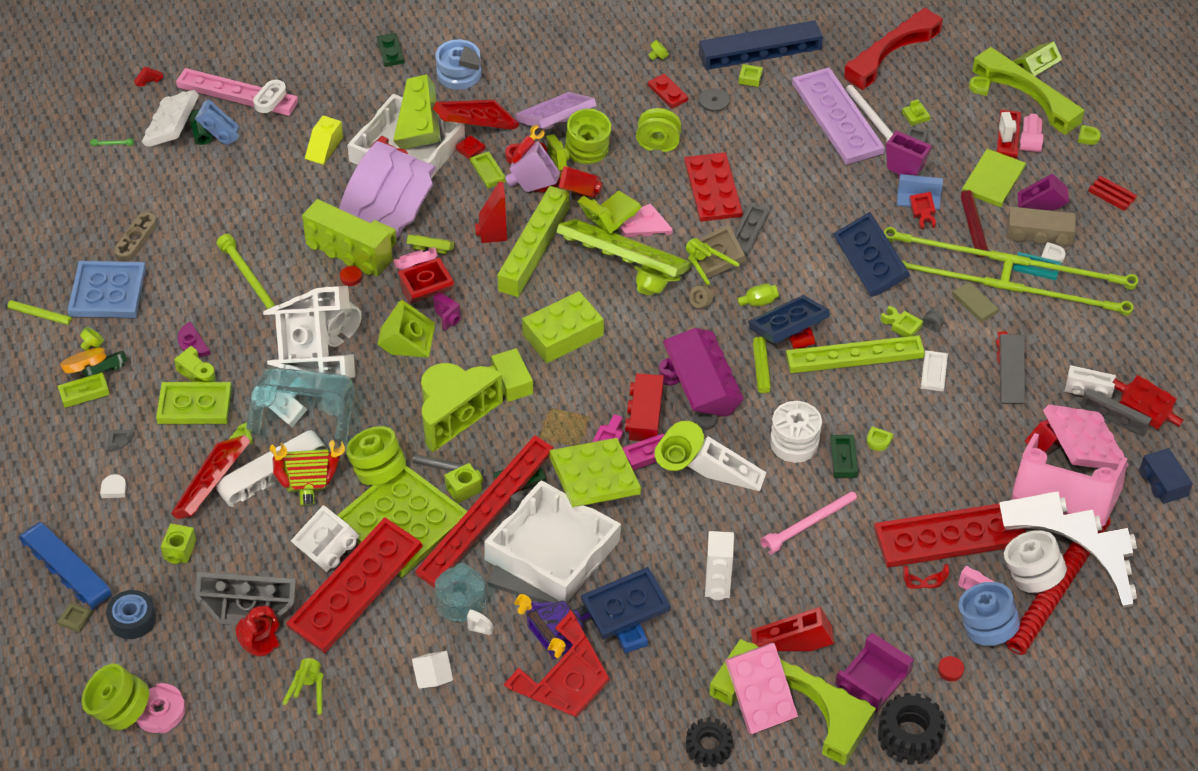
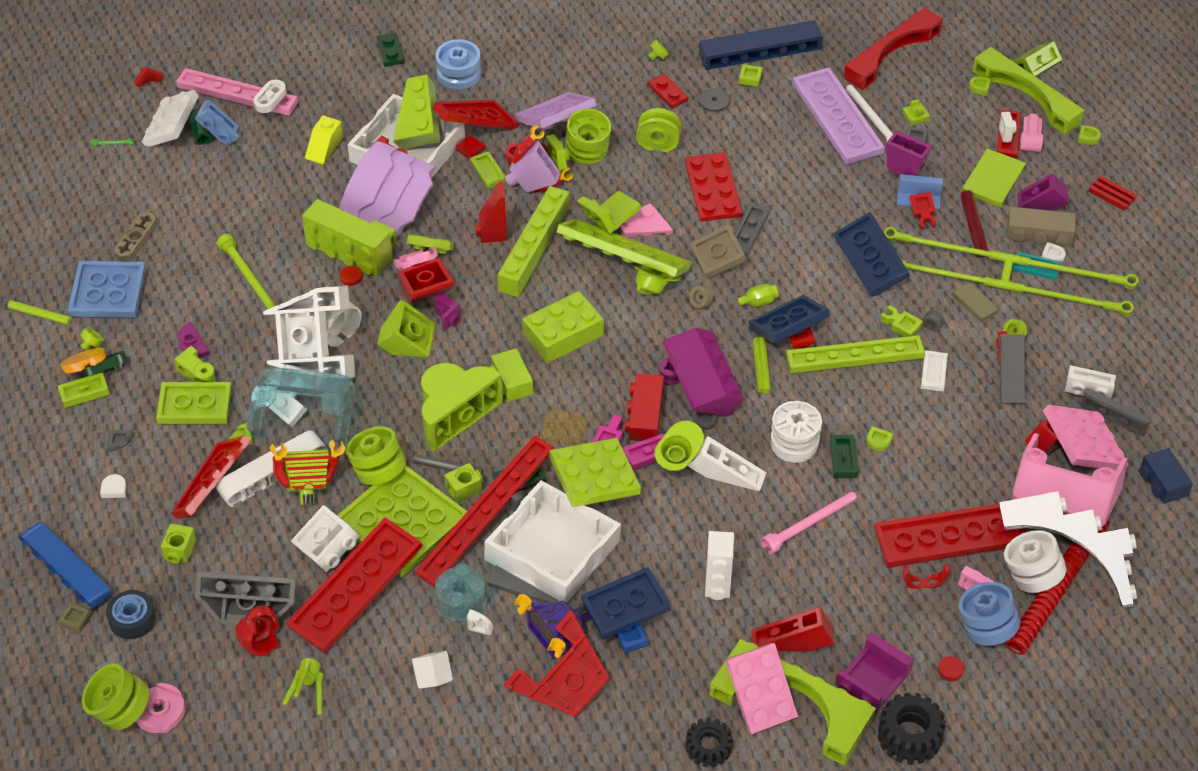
(469, 59): dark grey tile -> none
(580, 182): red slope -> none
(699, 251): lime plant -> none
(1015, 327): none -> lime tile
(1148, 400): red plate -> none

